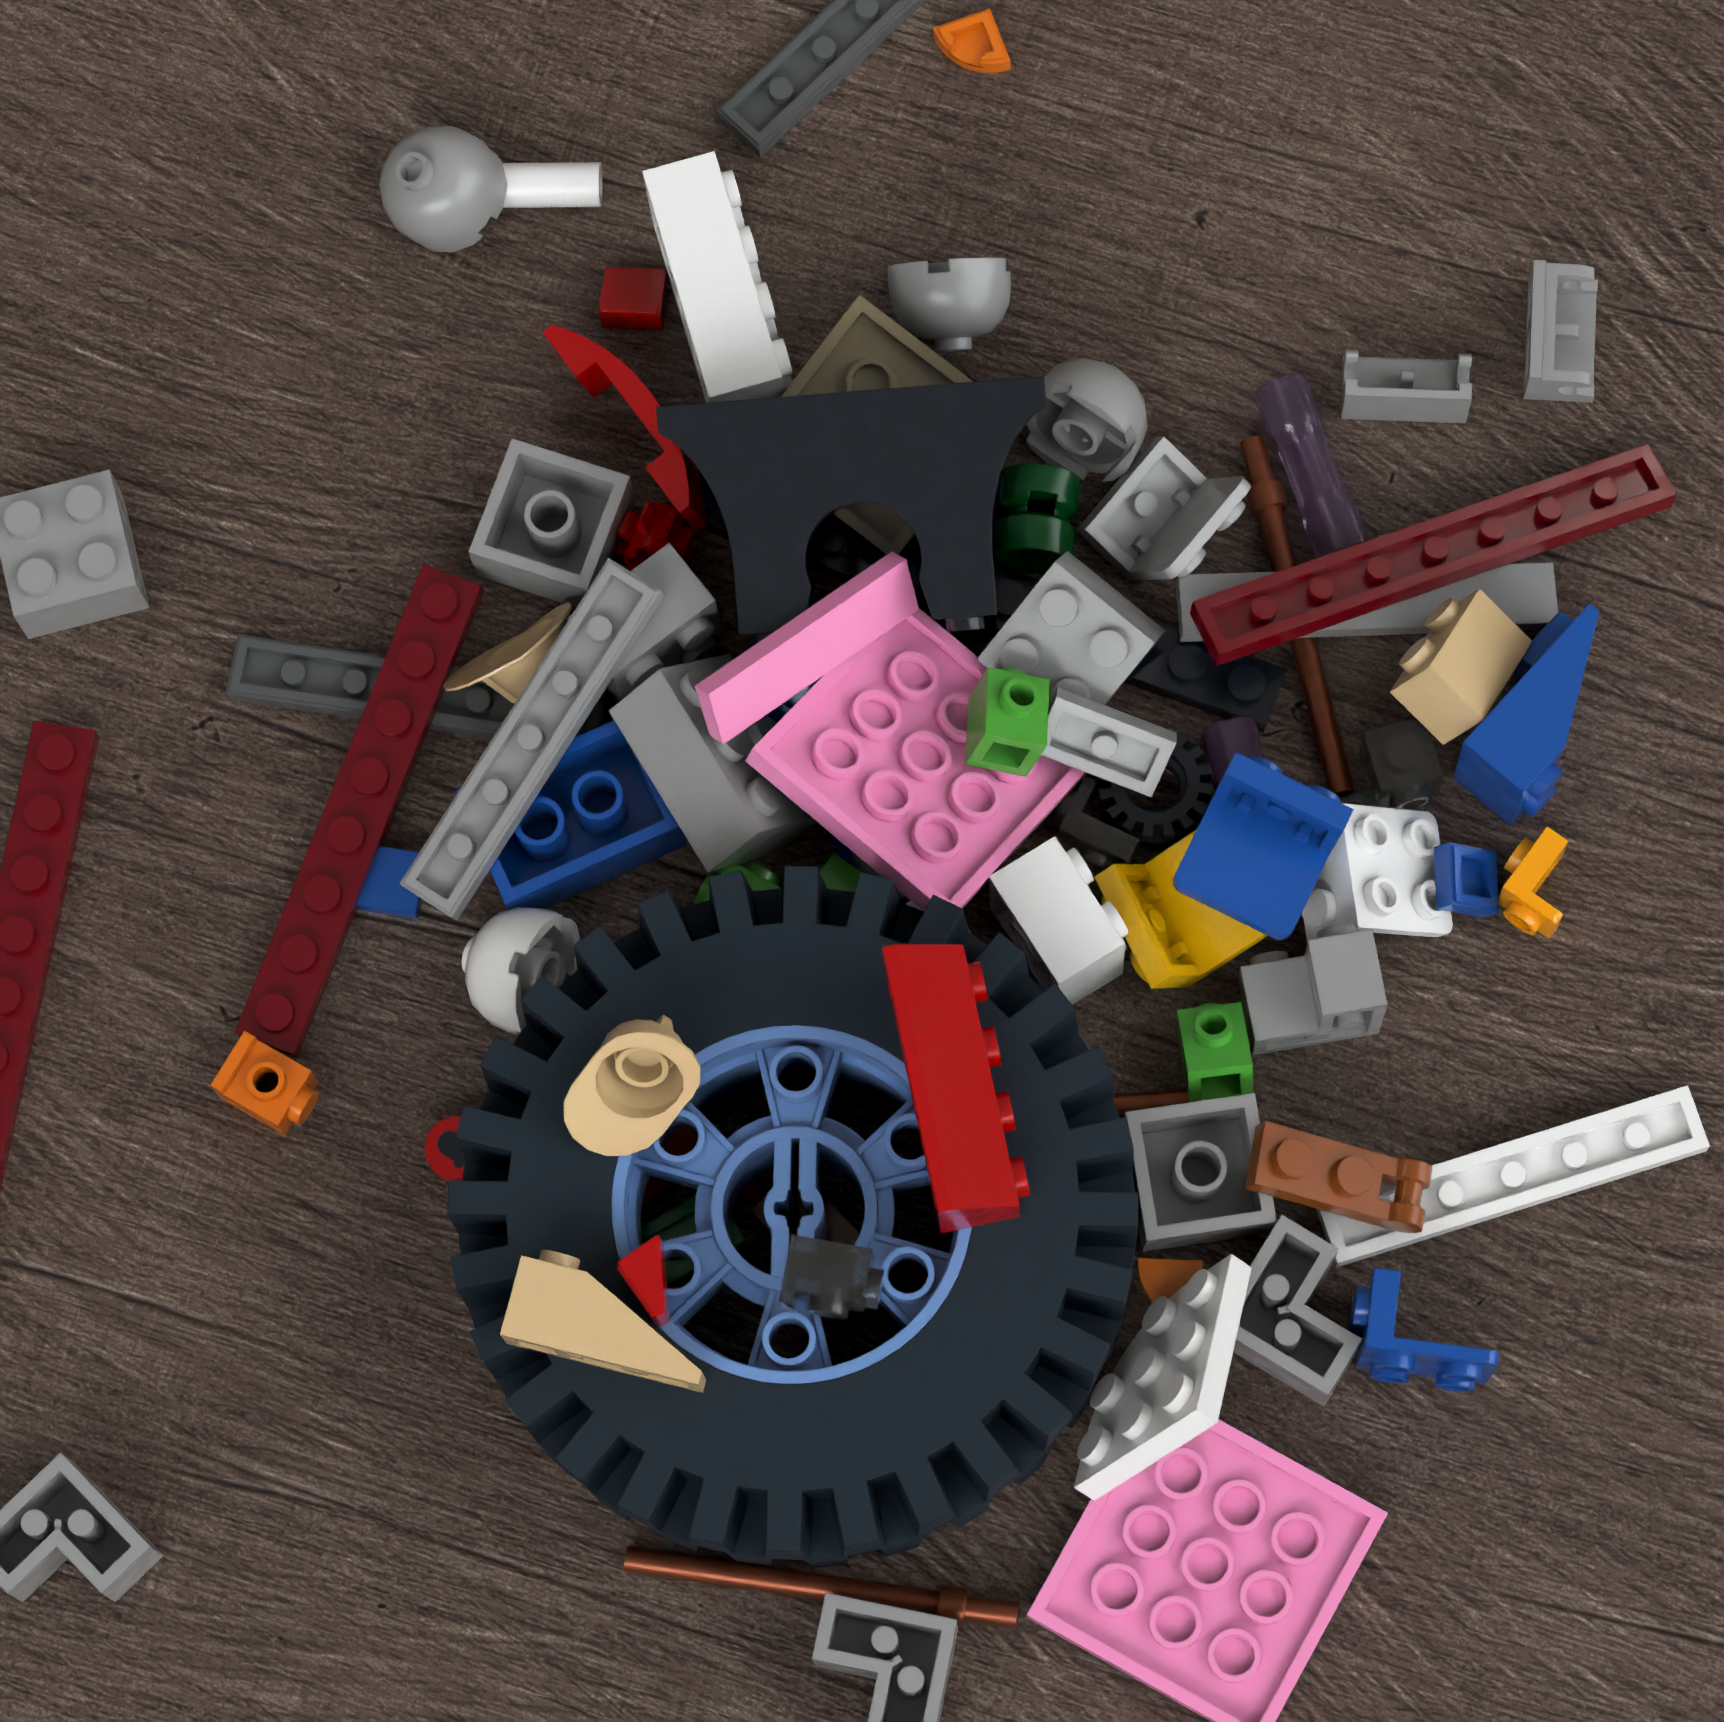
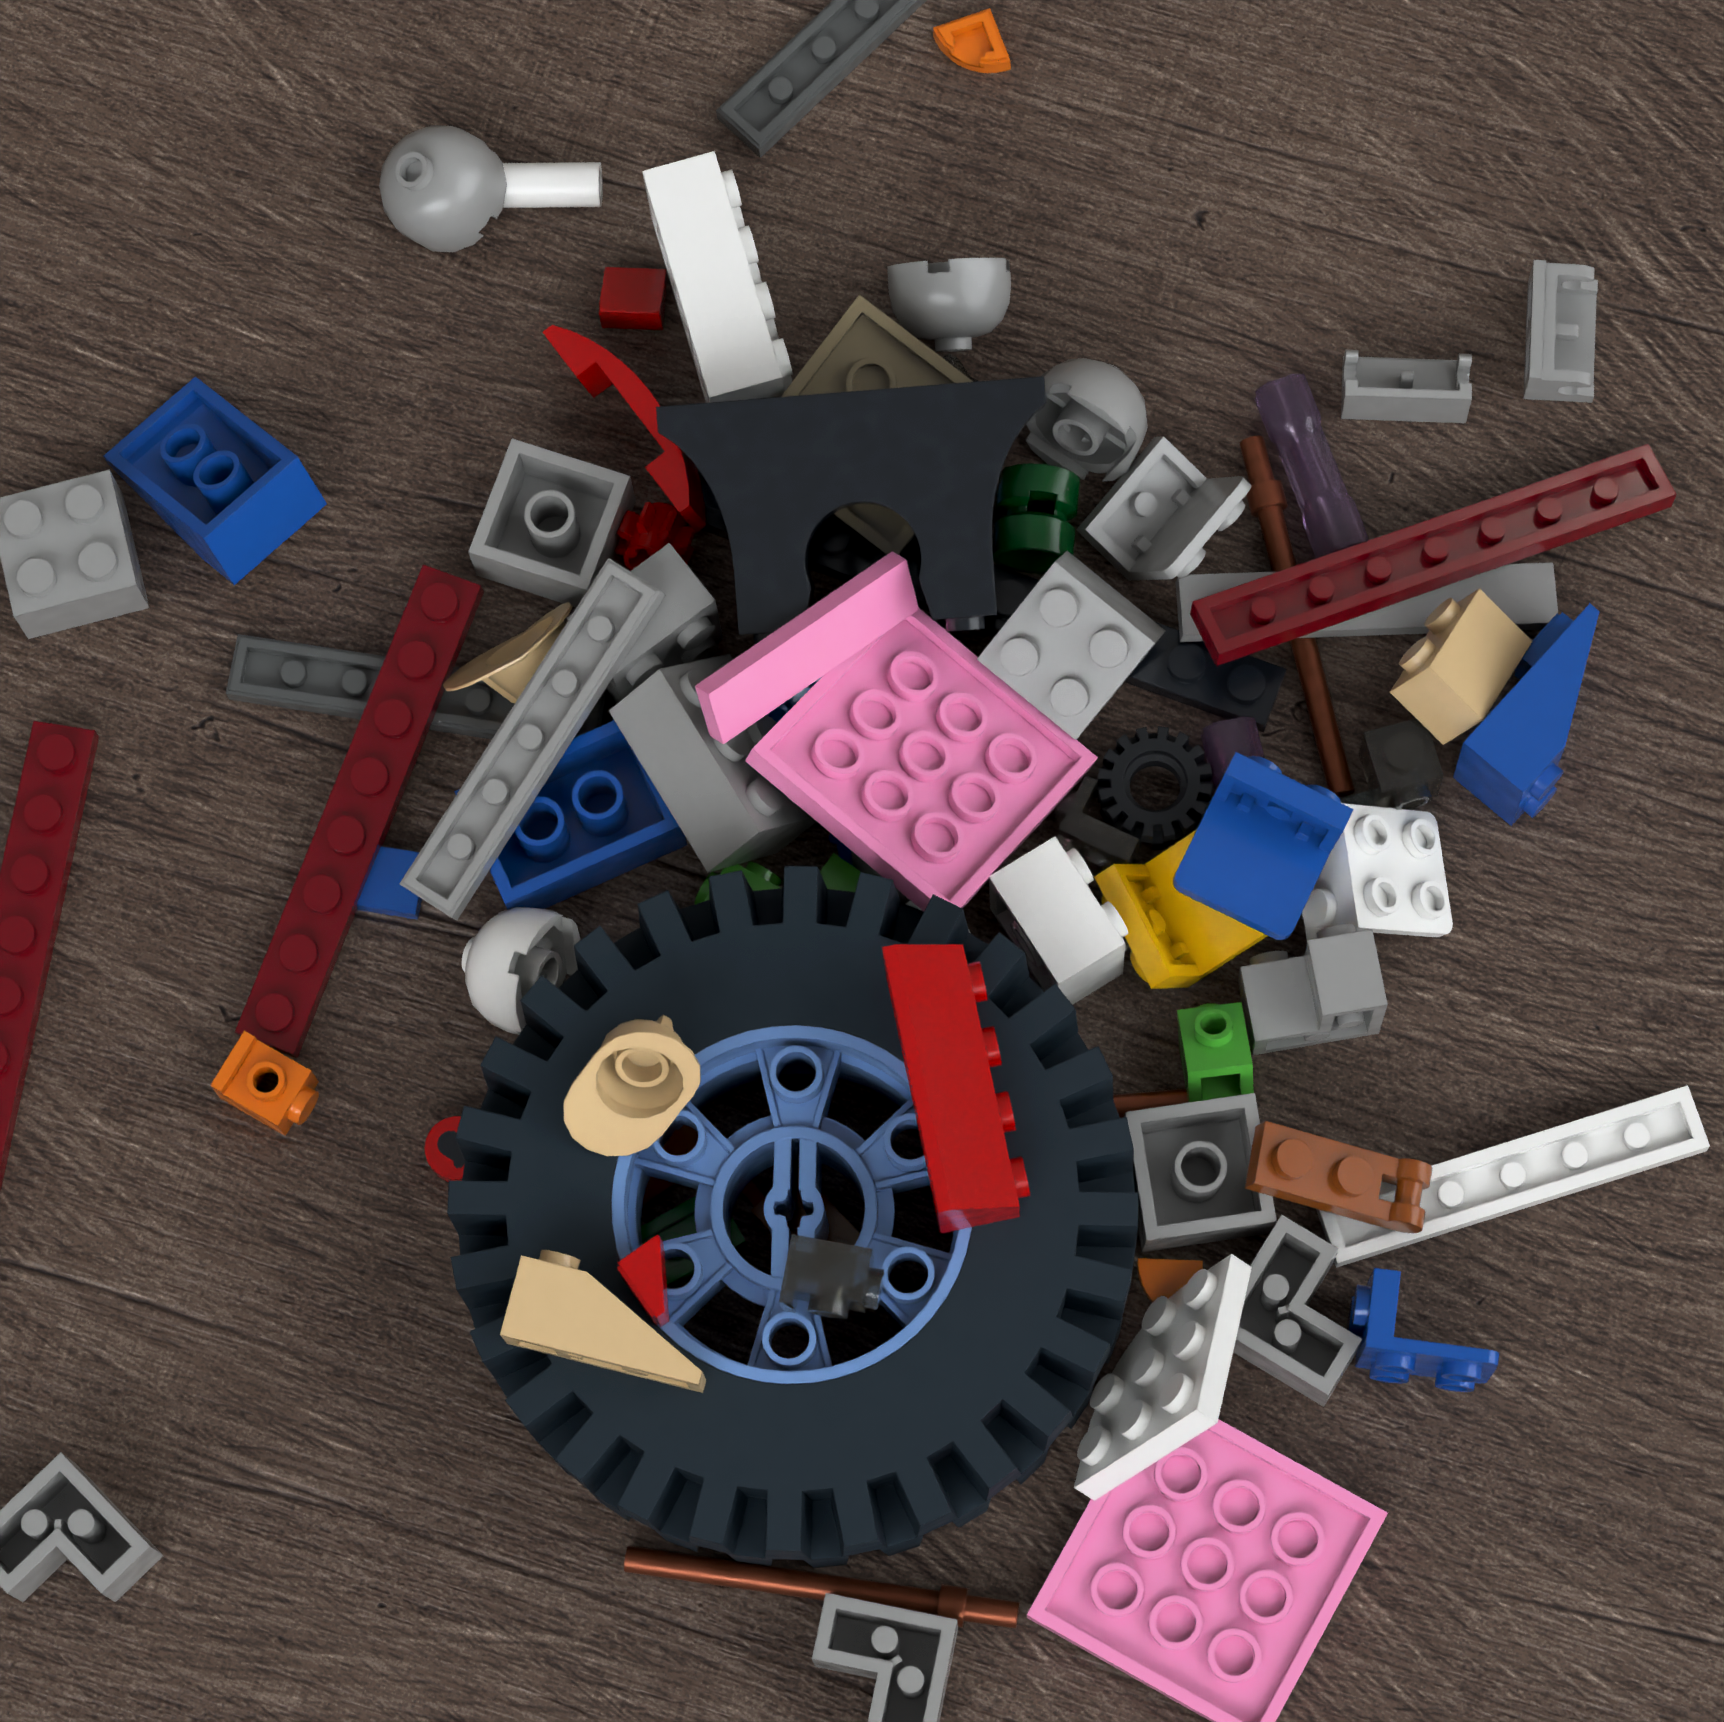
(217, 479): none -> blue slope
(1007, 721): bright green brick -> none
(1107, 742): light grey plate -> none
(1466, 880): blue tile -> none
(1529, 868): light orange bracket -> none

